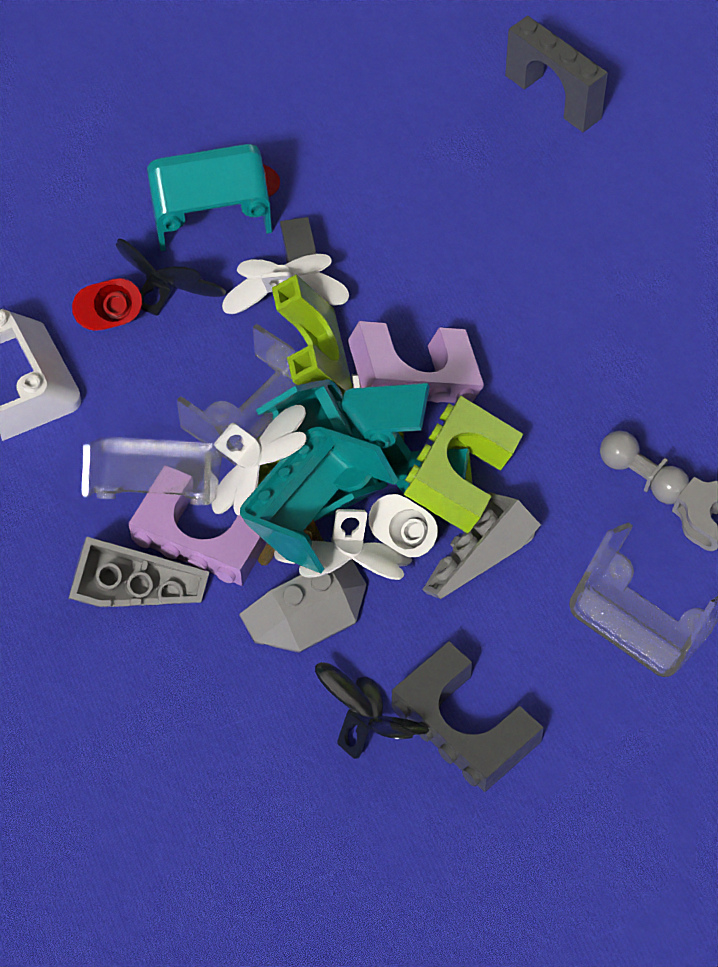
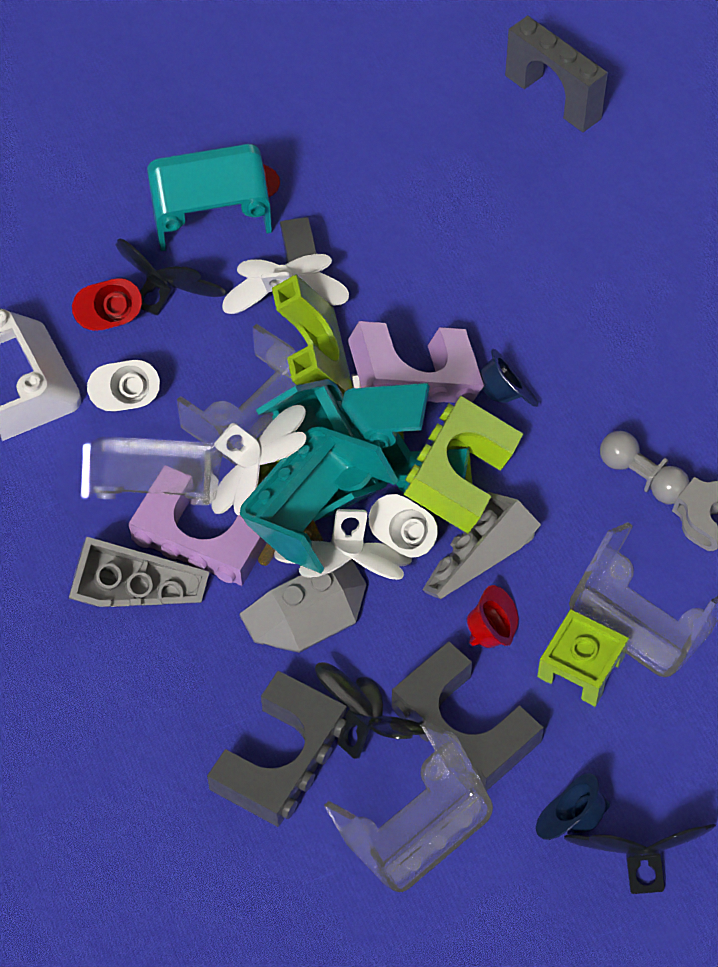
(123, 385): none -> white piece
(274, 791): none -> dark grey arch
(426, 827): none -> clear windscreen
(493, 619): none -> red piece
(502, 383): none -> dark blue piece
(574, 810): none -> dark blue piece
(583, 654): none -> lime panel
(637, 852): none -> black piece

